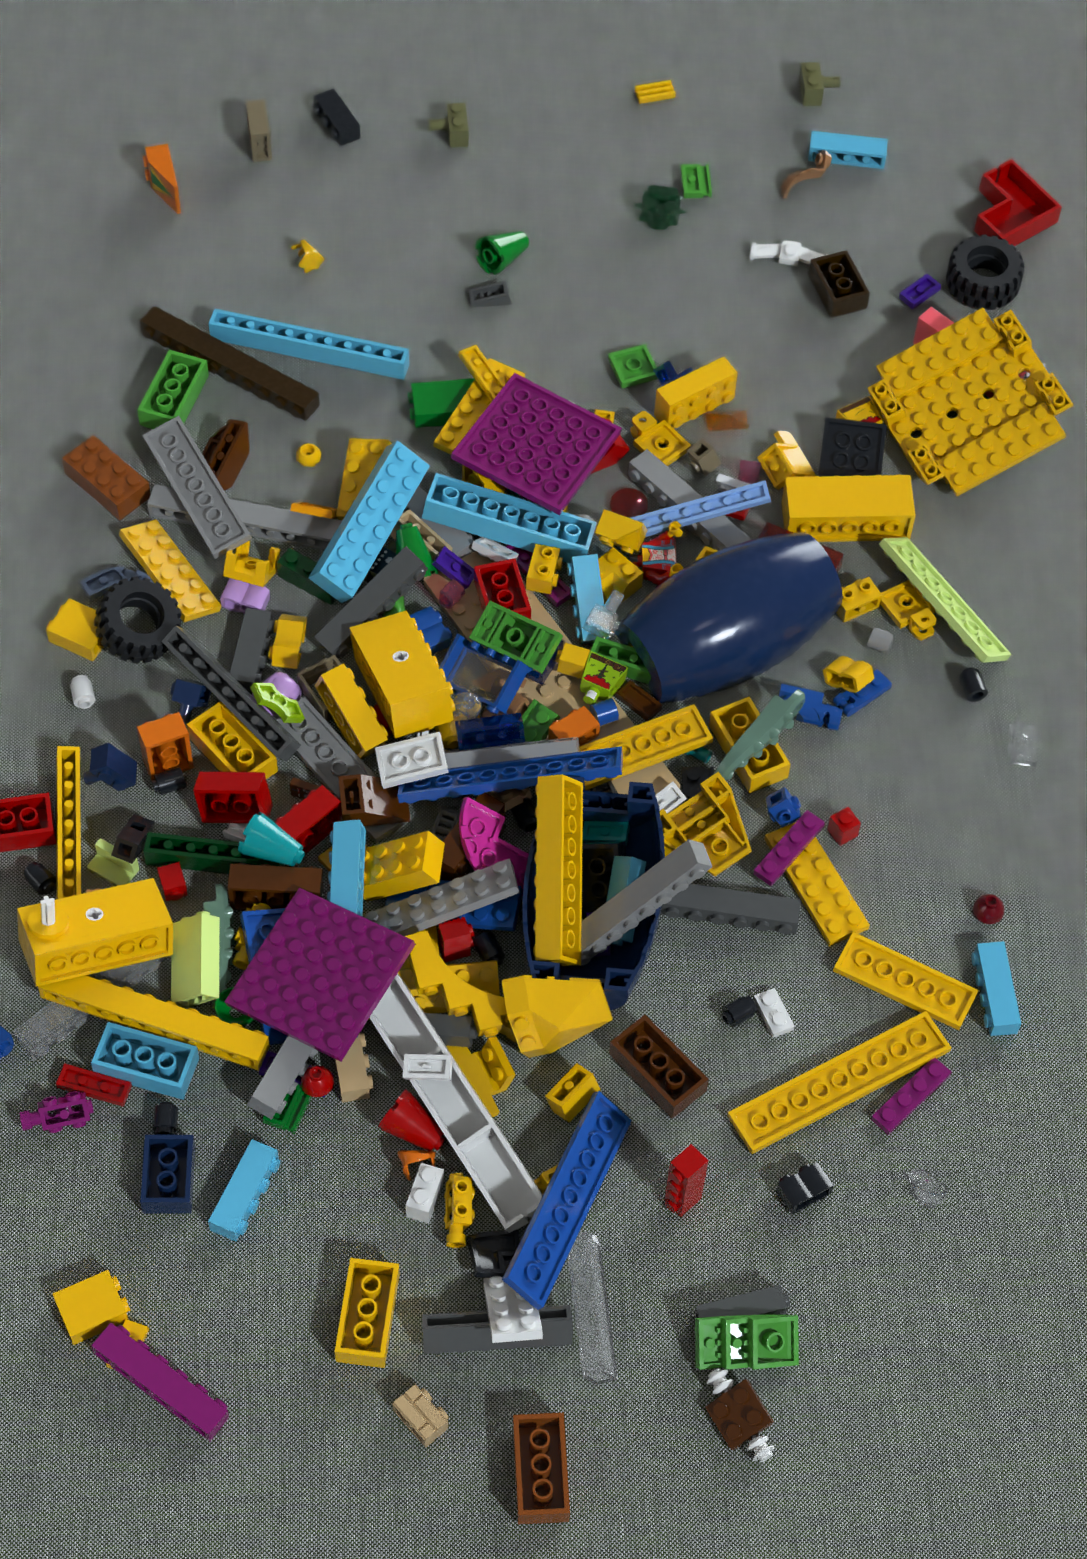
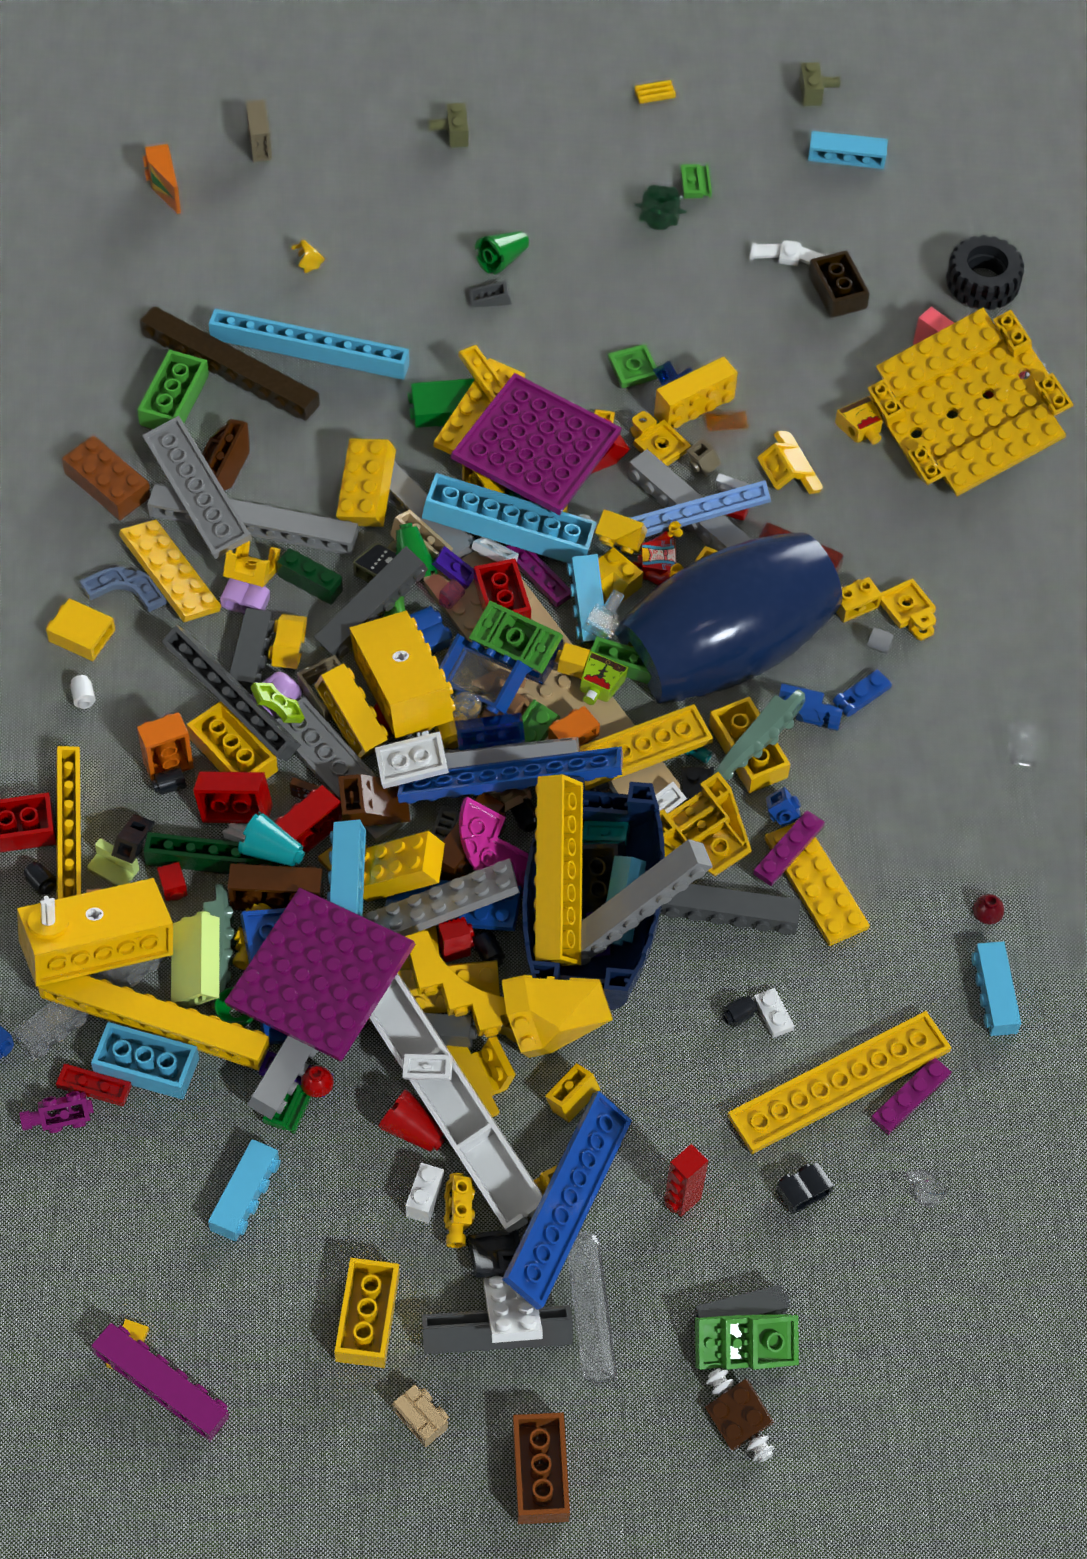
(91, 1306): yellow brick -> none
(112, 767): dark blue brick -> none
(145, 596): black tyre -> none
(165, 1119): black brick -> none
(168, 1174): dark blue brick -> none
(189, 695): dark blue brick -> none
(305, 459): yellow plate -> none
(314, 509): light orange tile -> none
(336, 117): black brick -> none
(352, 1073): tan brick -> none
(369, 522): medium azure brick -> none
(412, 1156): orange piece -> none
(543, 569): yellow brick -> none
(605, 711): blue brick -> none
(629, 502): clear red wheel -> none
(638, 700): reddish brown tile -> none
(658, 1066): reddish brown brick -> none
(749, 471): clear pink brick -> none
(822, 162): medium nougat plant -> none
(844, 826): red brick -> none
(848, 674): yellow brick -> none
(849, 507): yellow brick -> none
(852, 448): black plate -> none
(905, 980): yellow plate -> none
(920, 291): dark purple plate -> none
(944, 600): yellowish green plate -> none
(973, 684): black brick -> none
(1019, 205): red piece -> none

